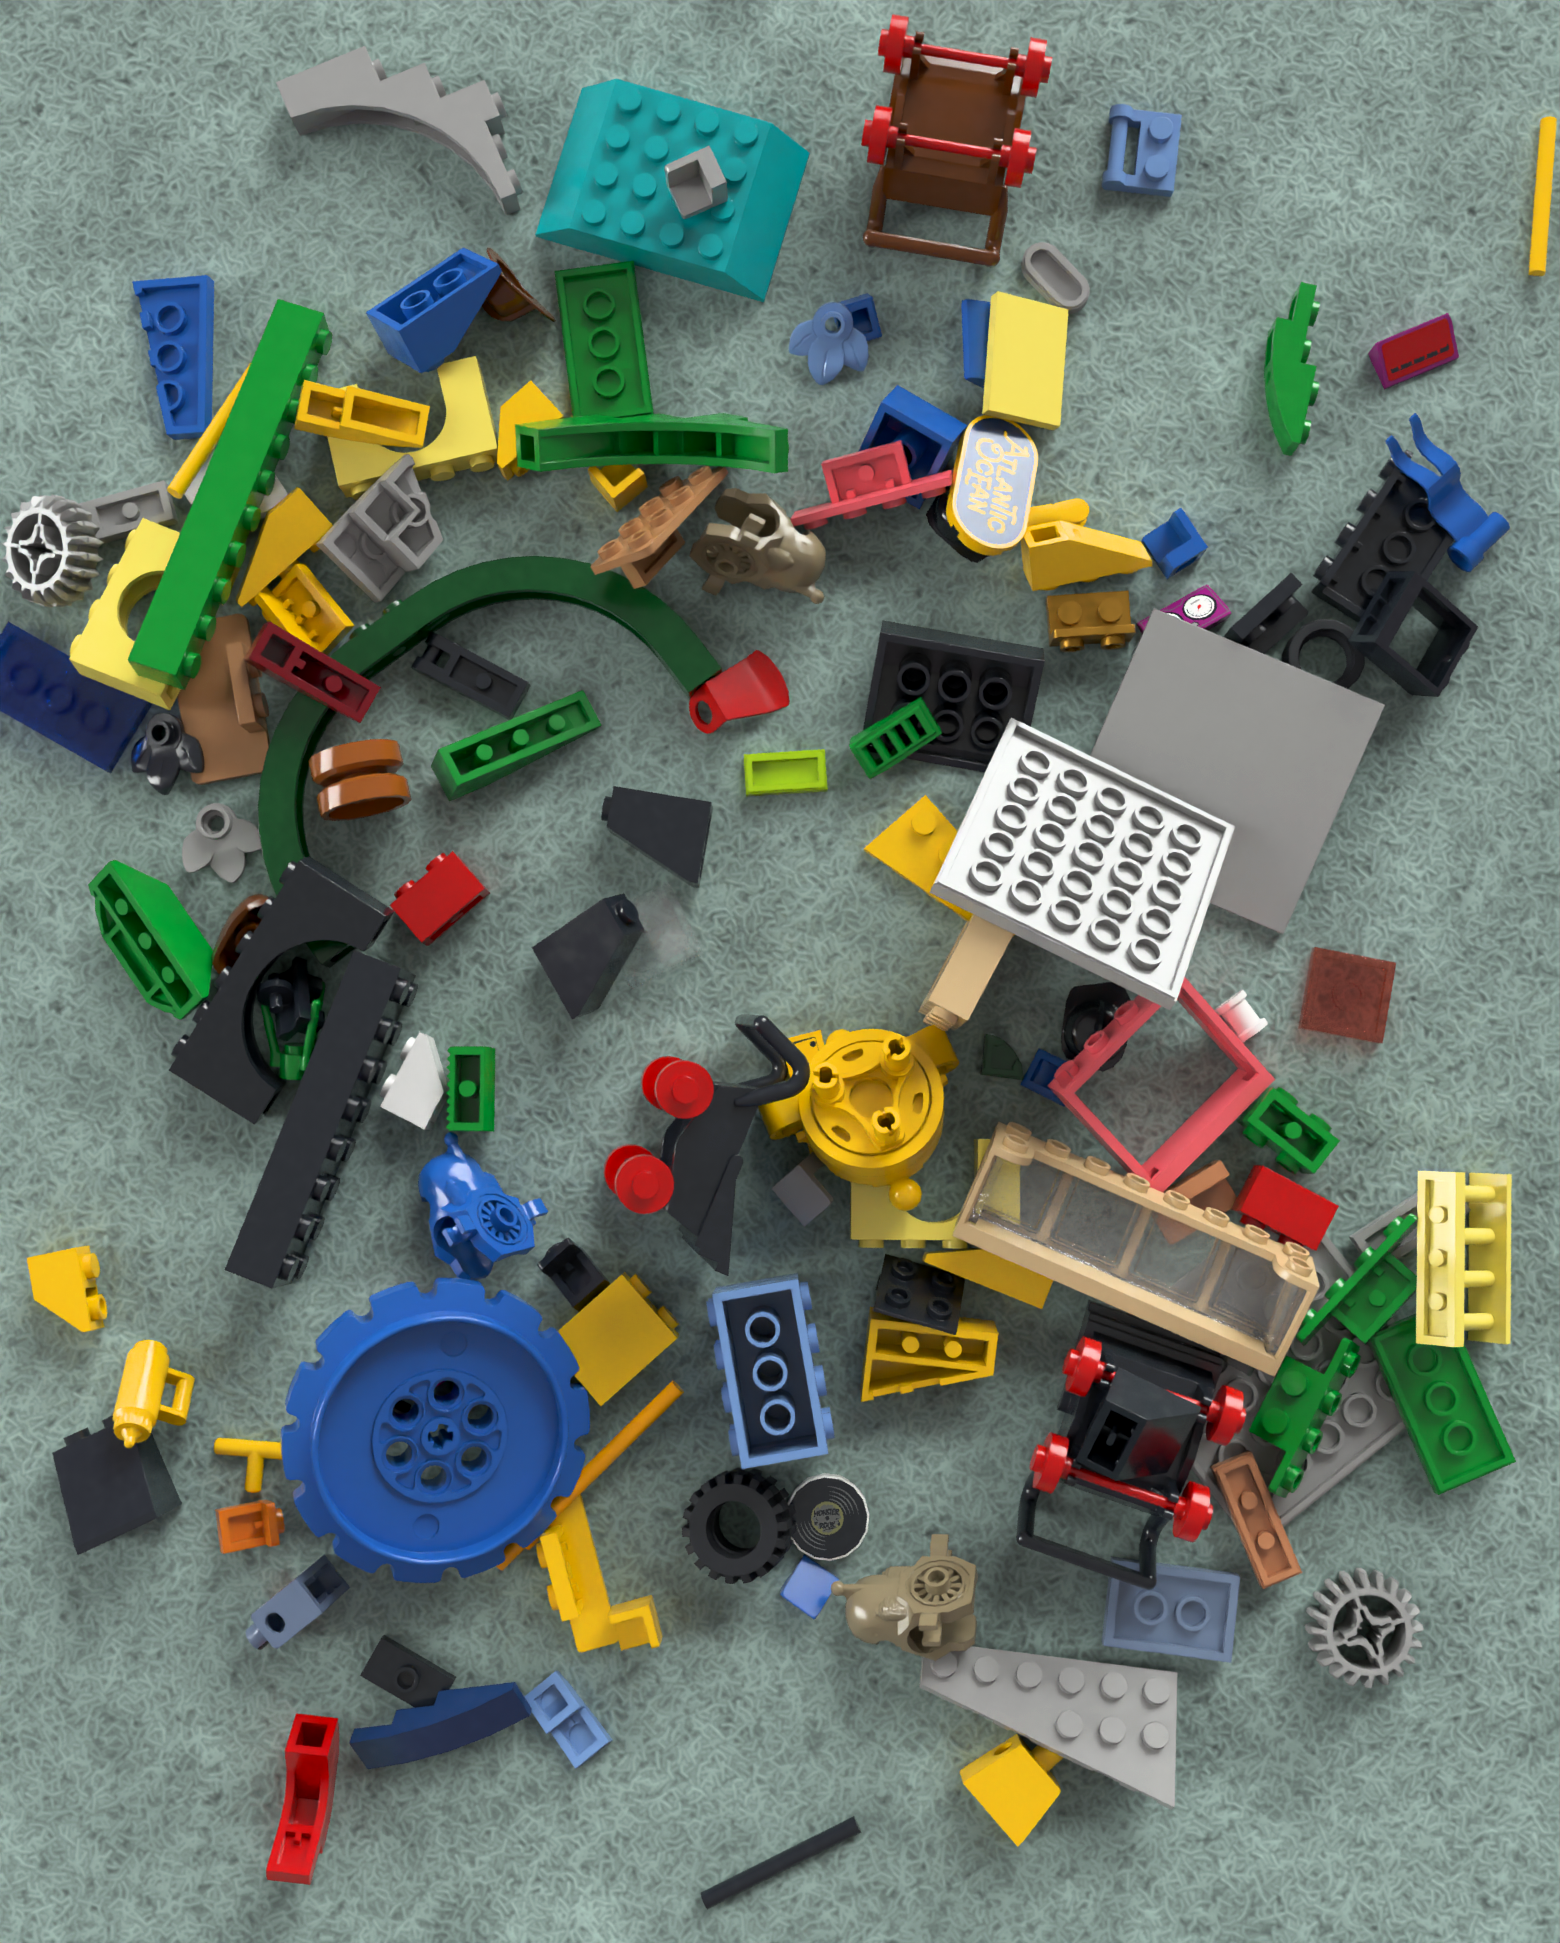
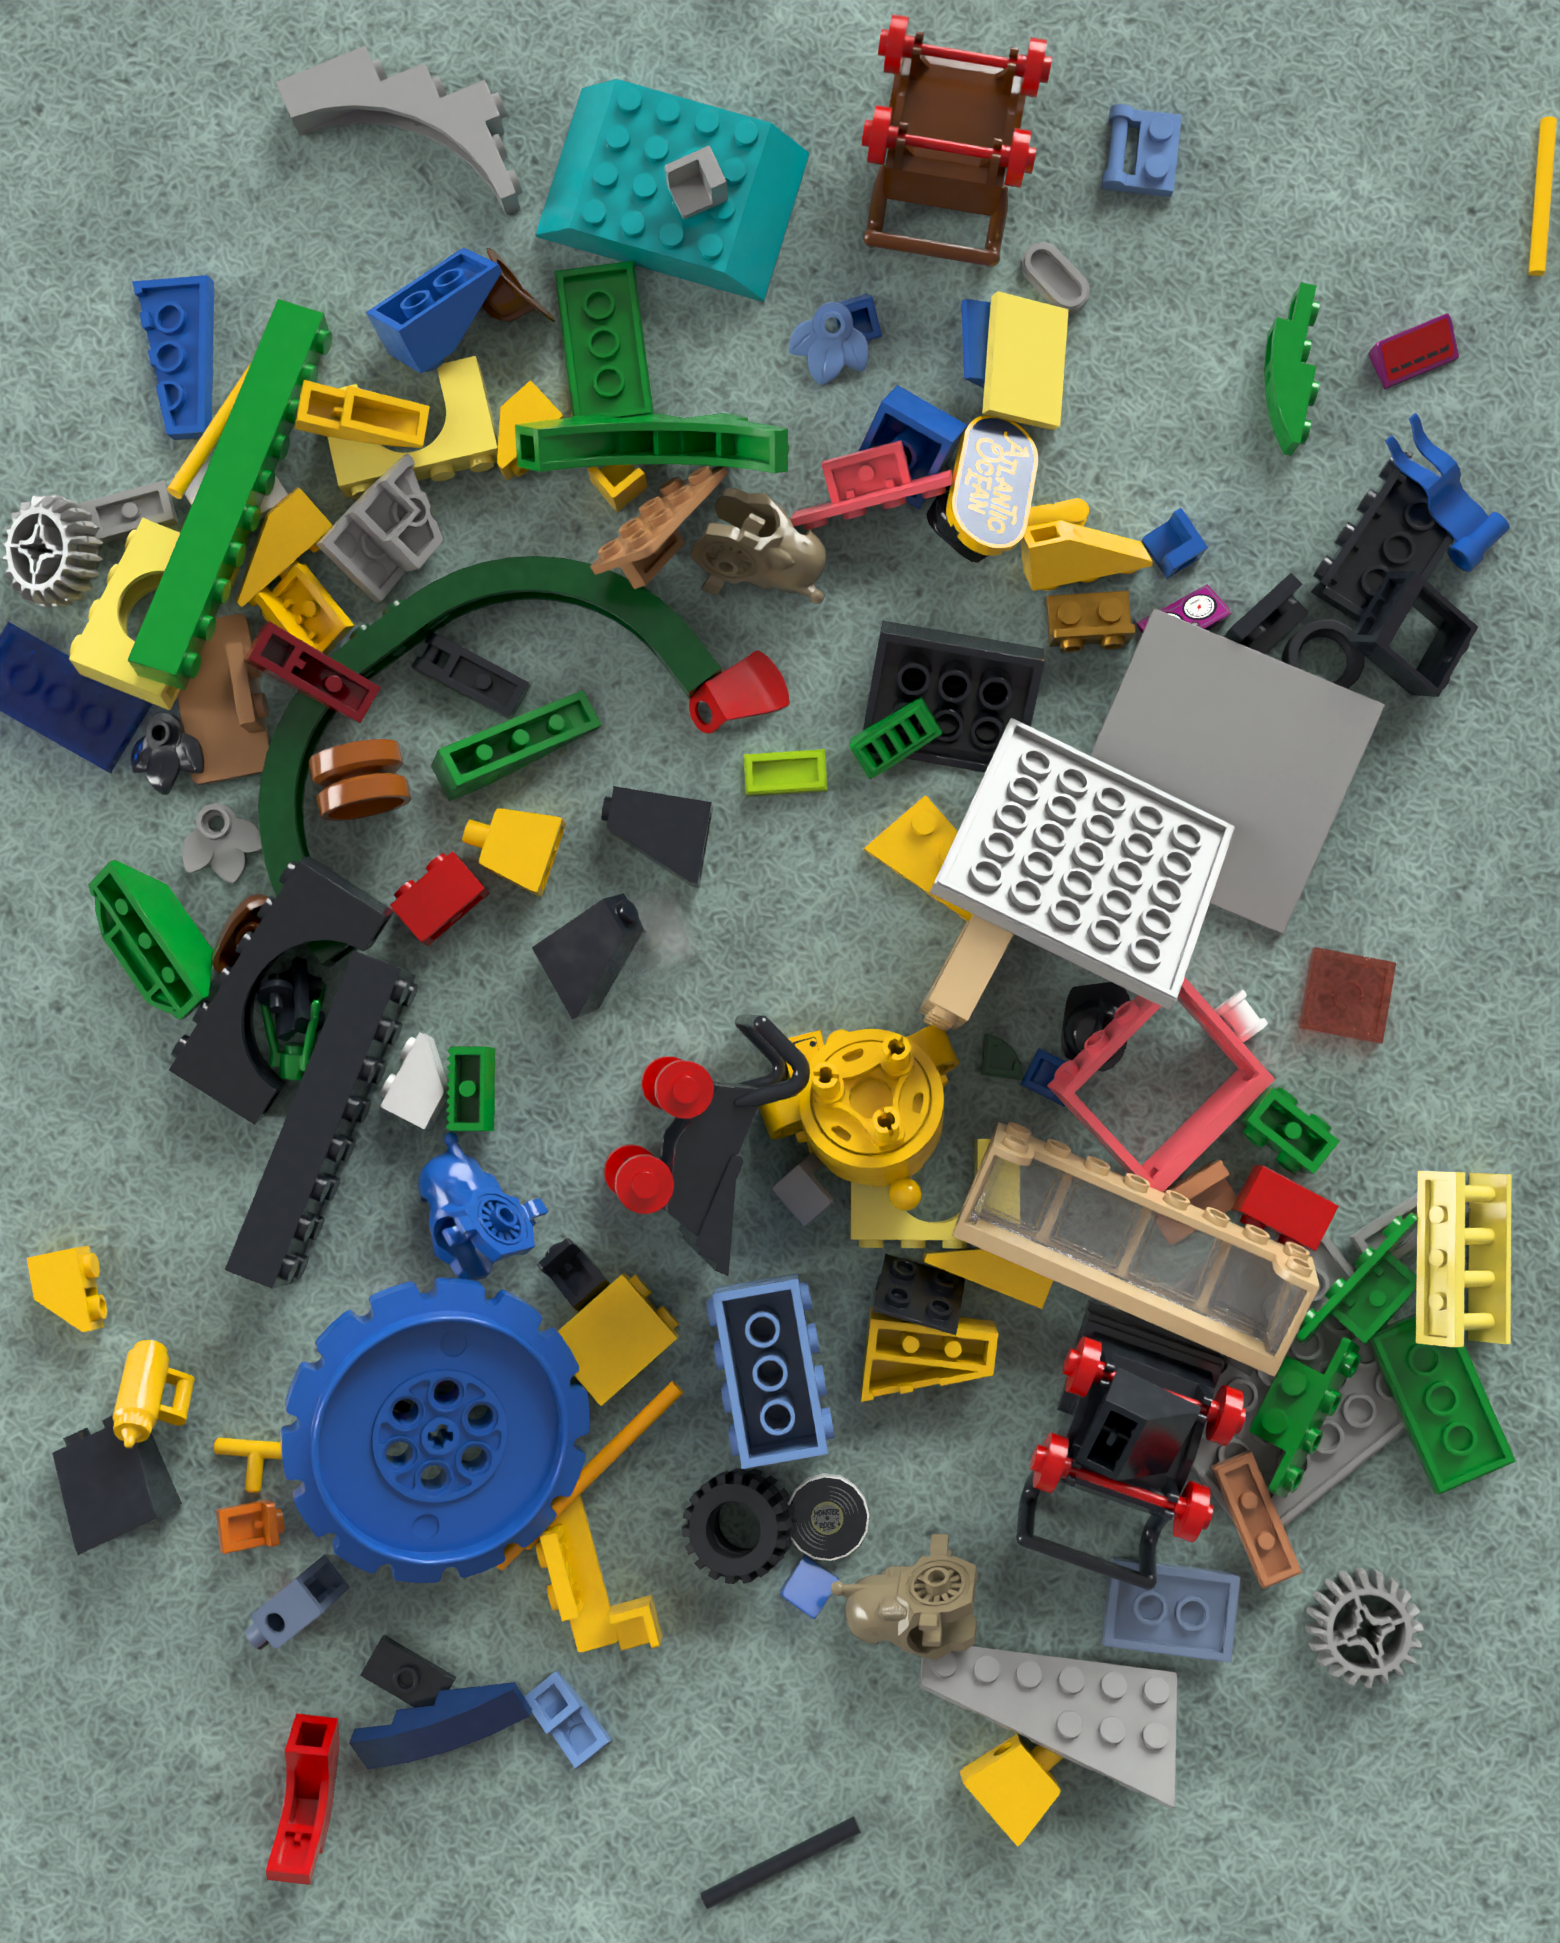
(518, 846): none -> yellow torso

